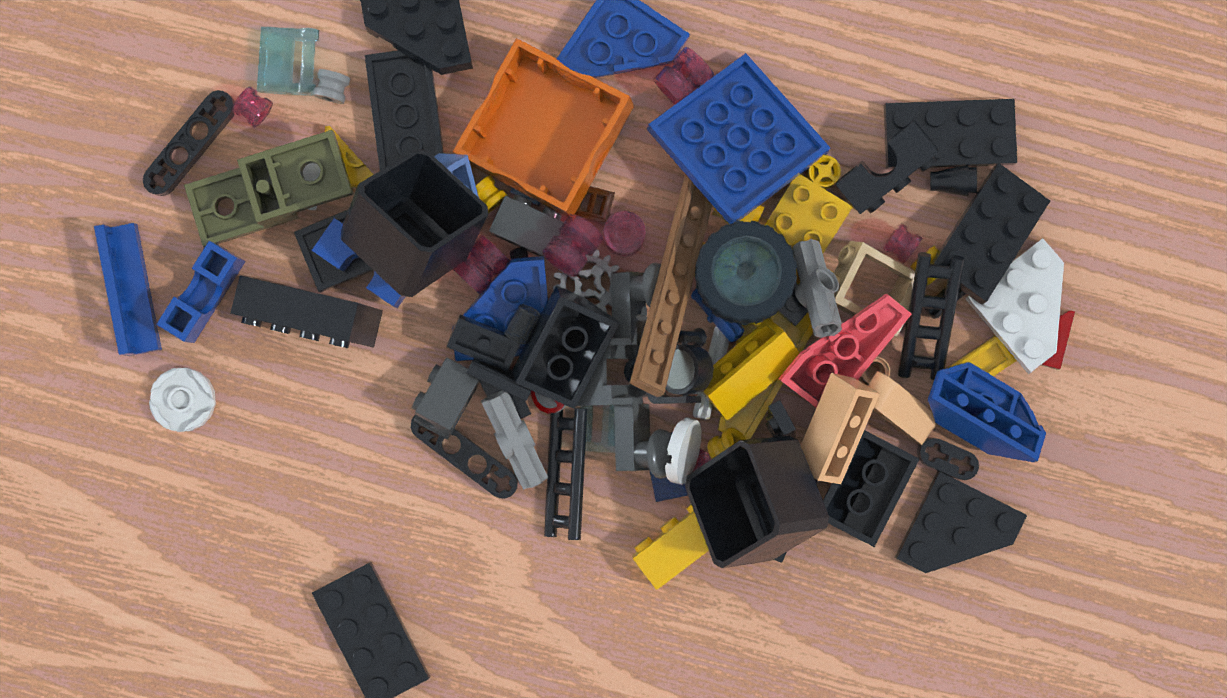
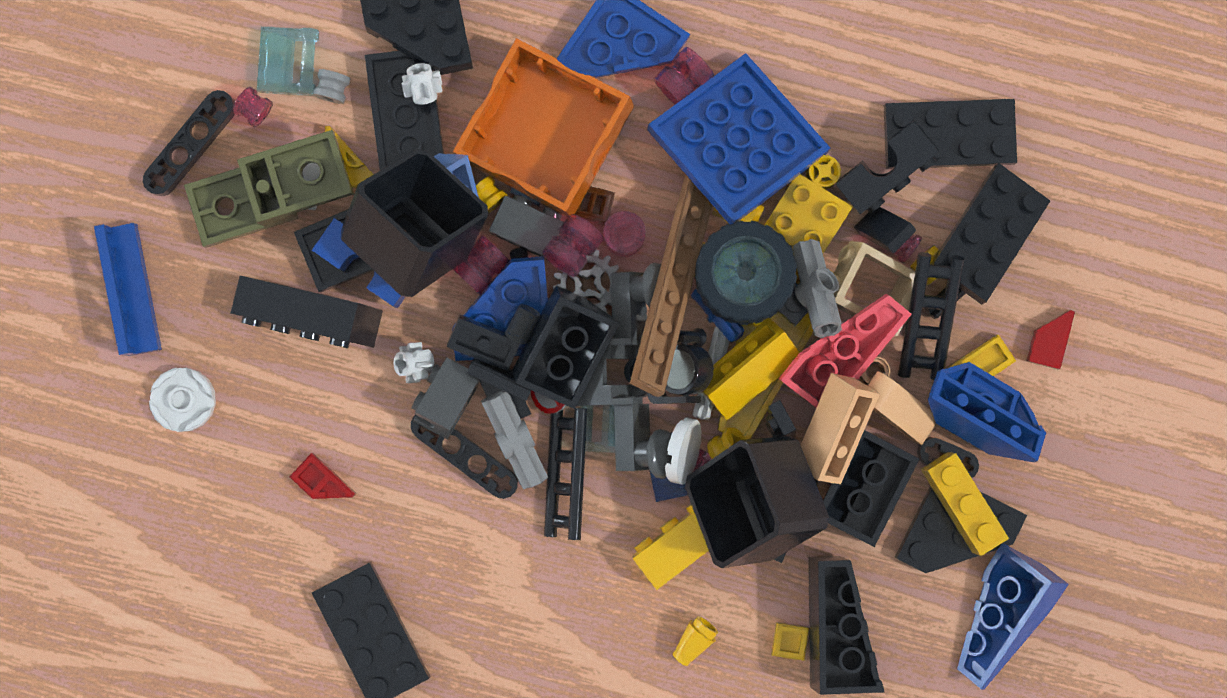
(213, 276): blue arch -> none
(319, 480): none -> red tile
(413, 362): none -> white gear
(421, 83): none -> white gear
(695, 640): none -> yellow cone
(790, 641): none -> yellow tile
(838, 632): none -> black wedge
(885, 229): none -> black tile
(955, 180): black cone -> none
(964, 503): none -> yellow brick
(1010, 607): none -> blue wedge
(1027, 306): white plate -> none

